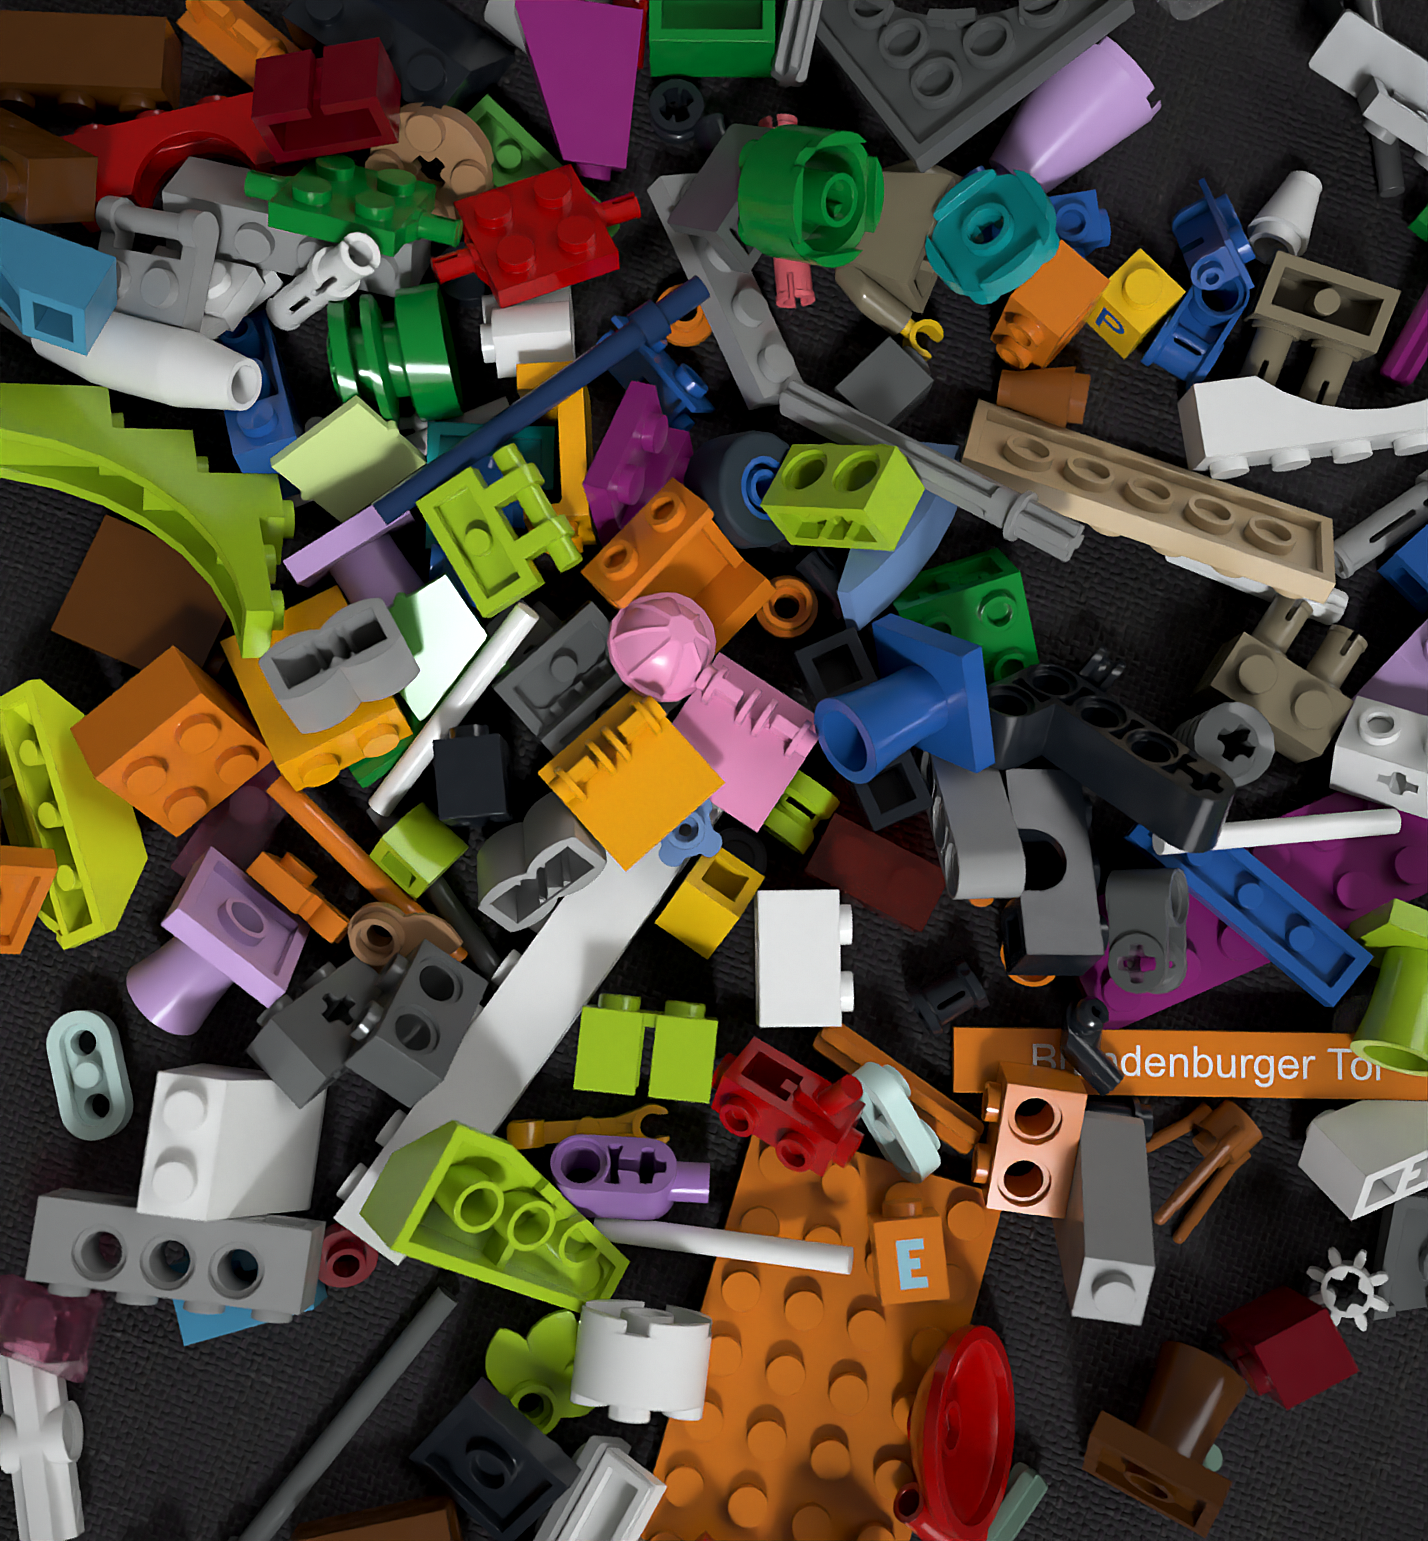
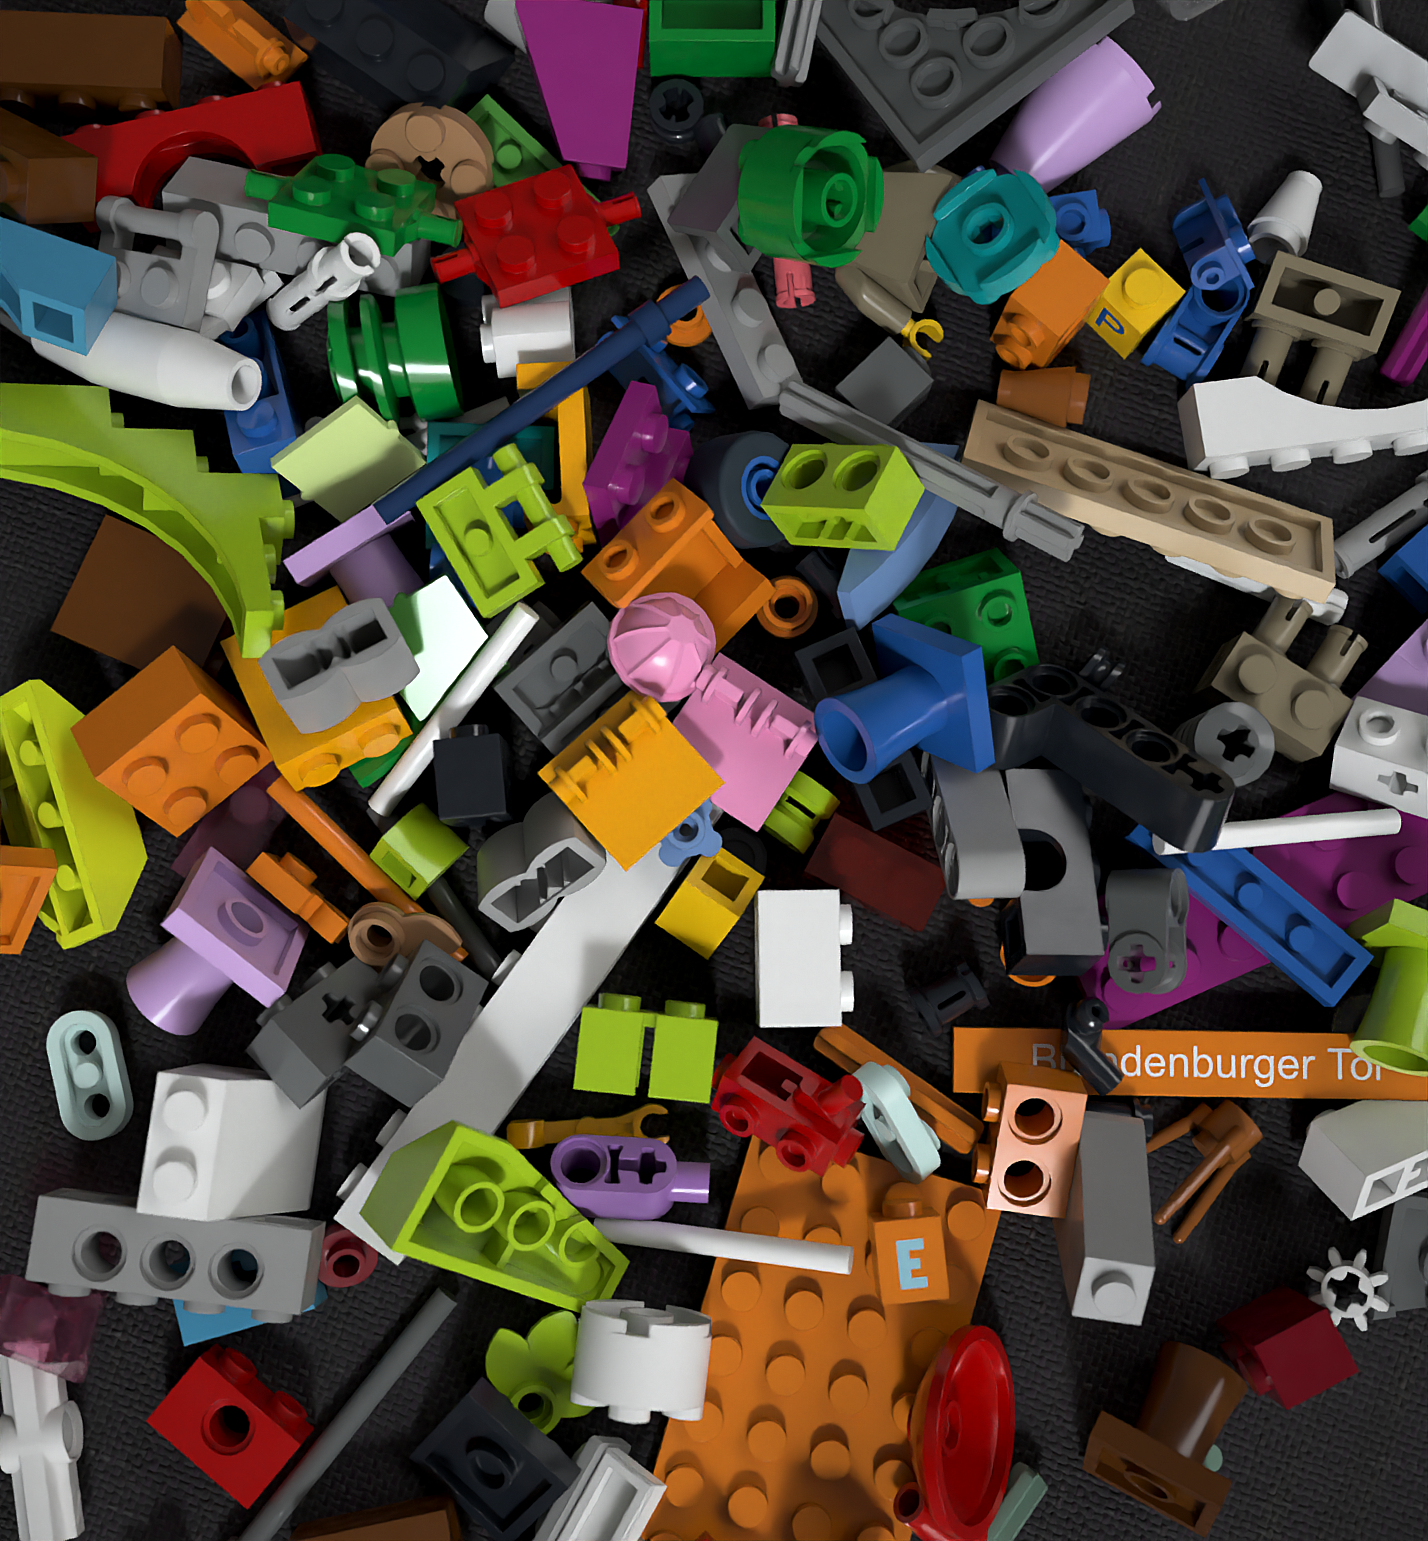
(195, 1423): none -> red brick
(328, 102): dark red piece -> none

